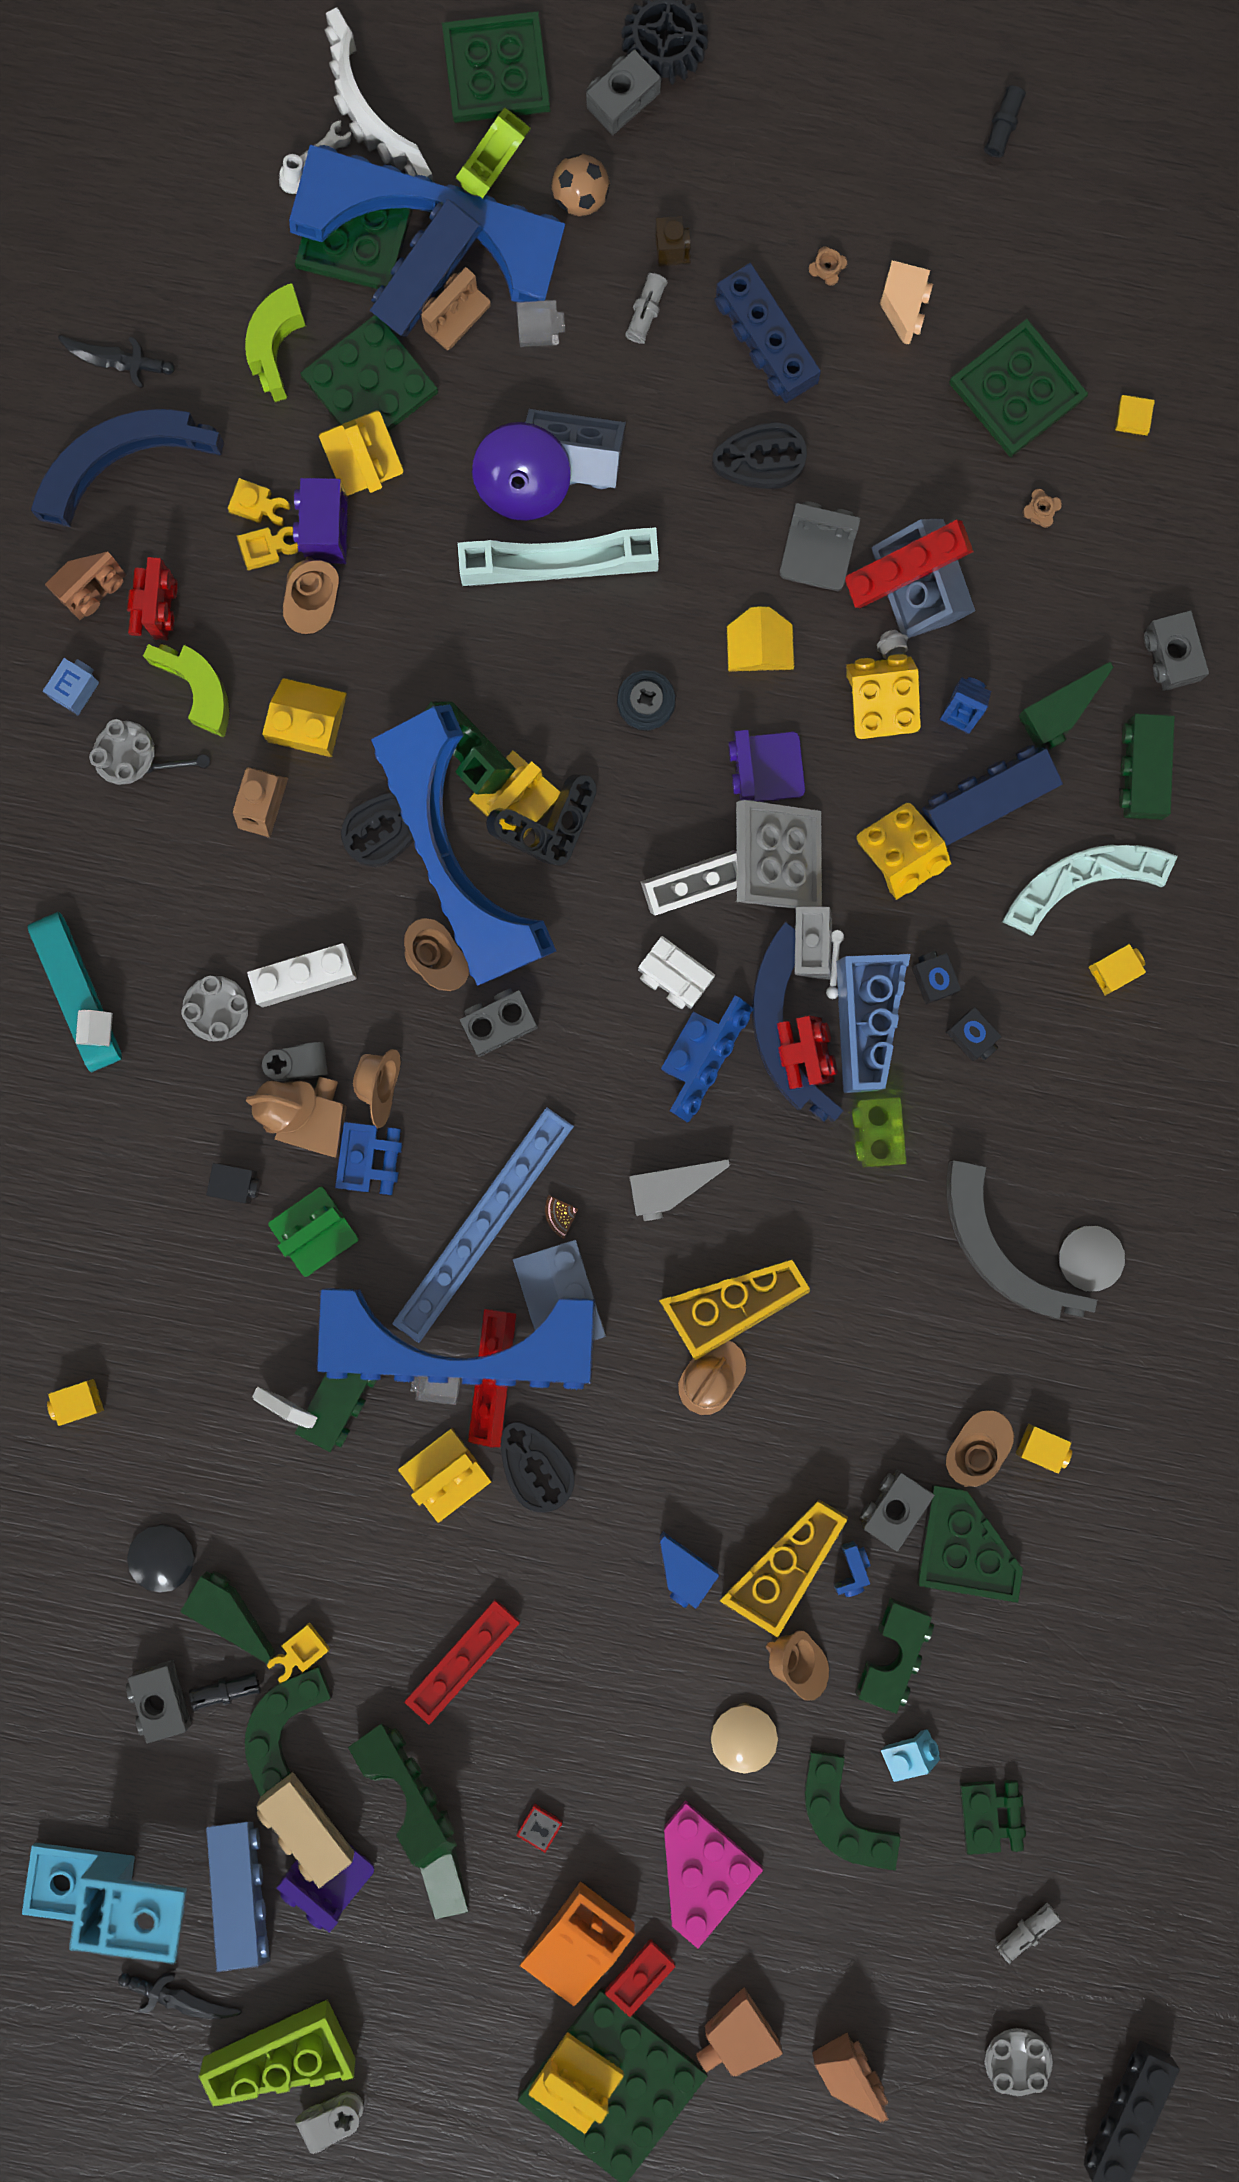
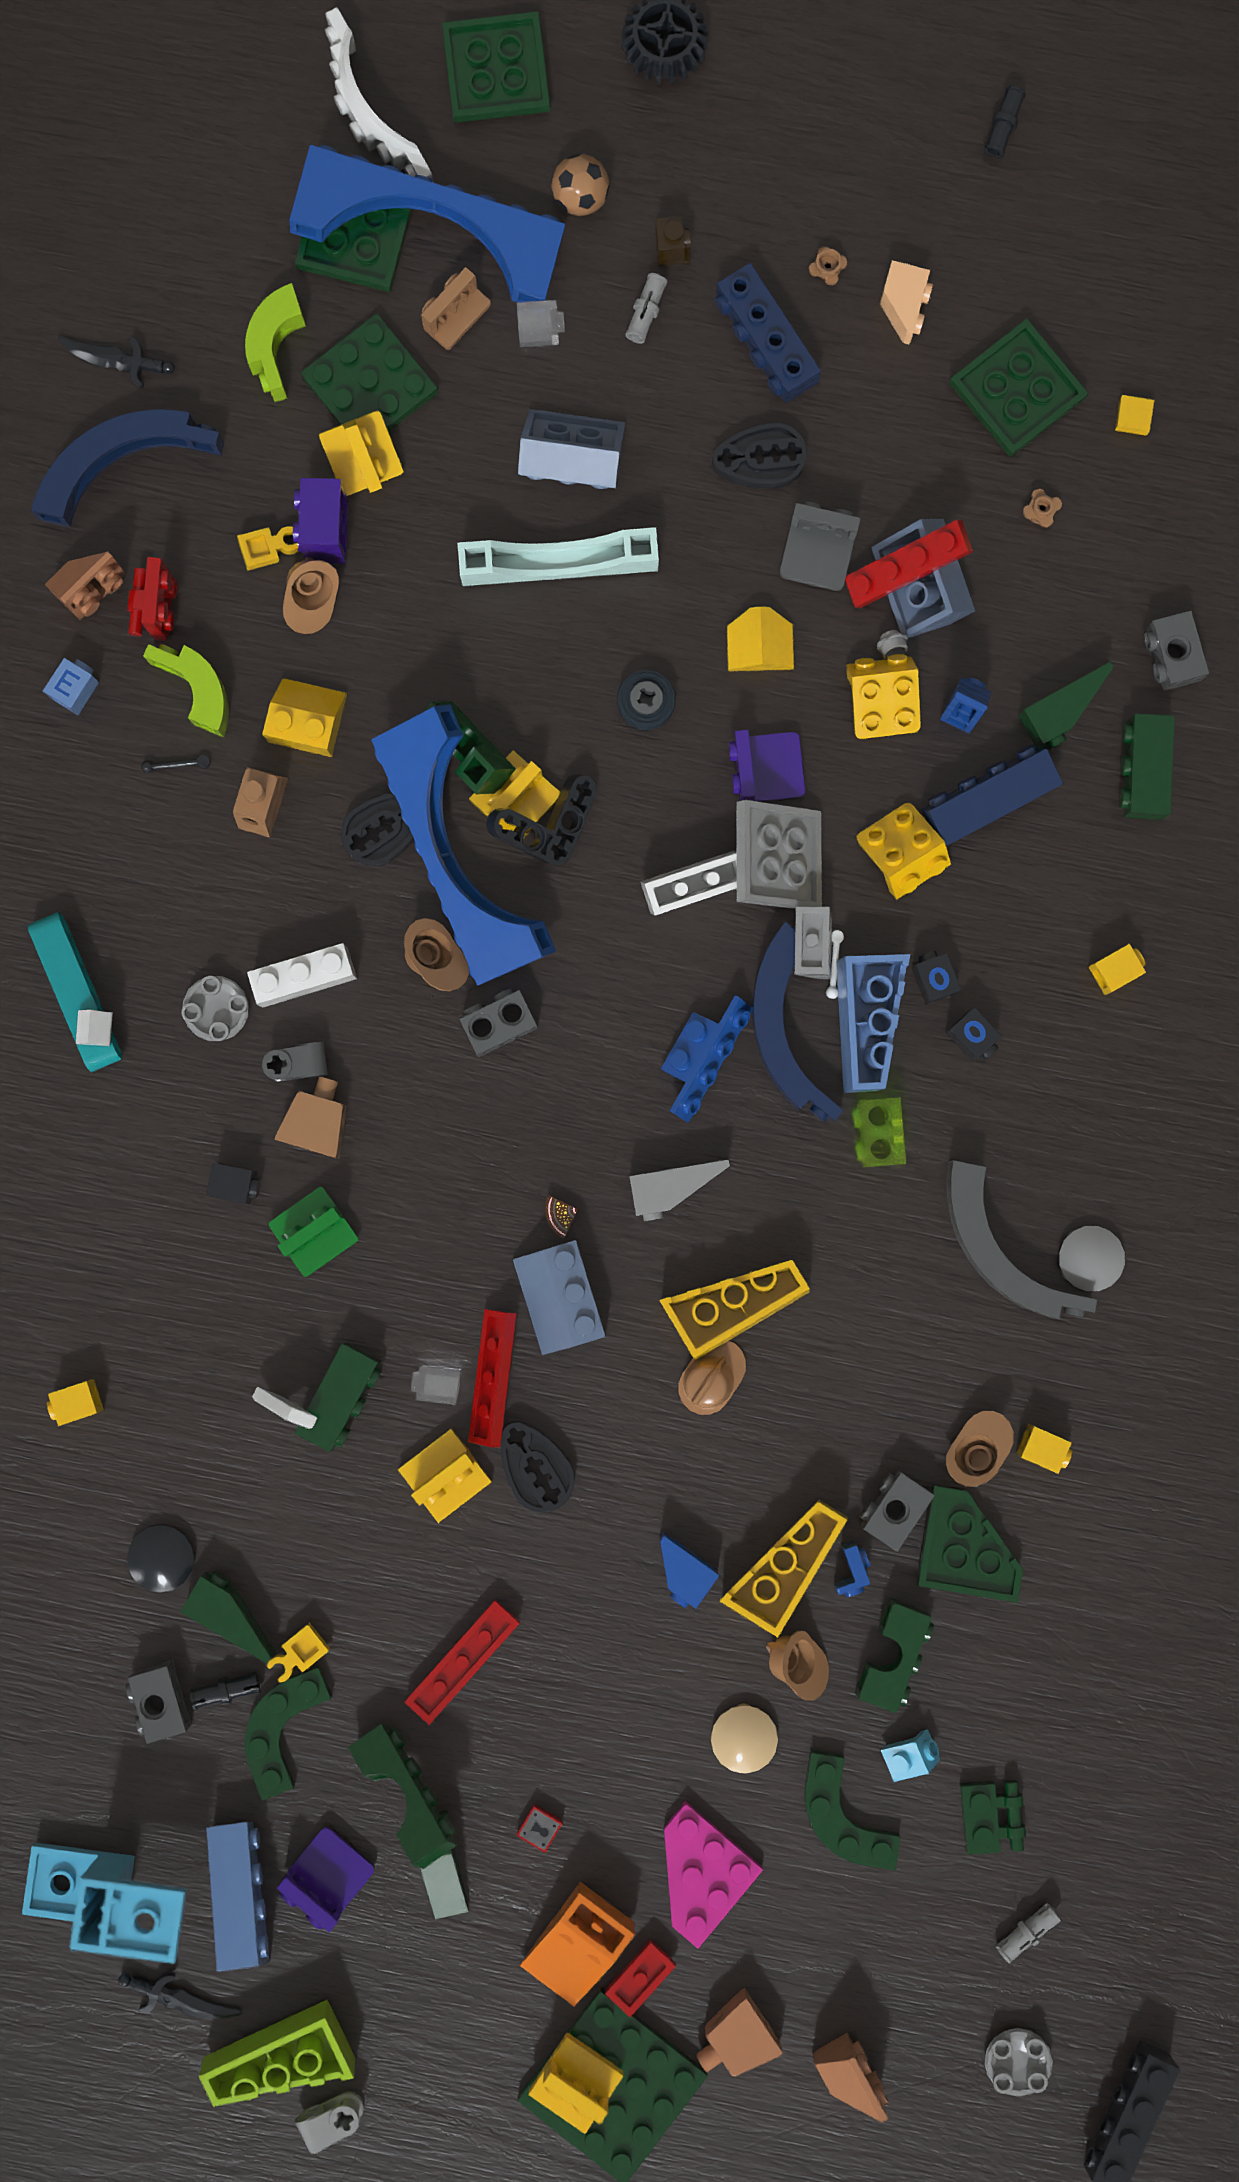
(122, 752): light grey dish -> none
(254, 501): yellow plate -> none
(283, 1105): medium nougat piece -> none
(293, 164): white brick -> none
(304, 1830): tan brick -> none
(357, 1158): blue plate -> none
(359, 1343): blue arch -> none
(375, 1083): medium nougat piece -> none
(426, 267): dark blue brick -> none
(482, 1225): medium blue tile -> none
(492, 153): lime arch -> none
(527, 453): dark purple dish -> none
(617, 109): dark grey brick -> none
(675, 973): white brick -> none
(811, 1051): red plate -> none
(1084, 868): light aqua tile -> none

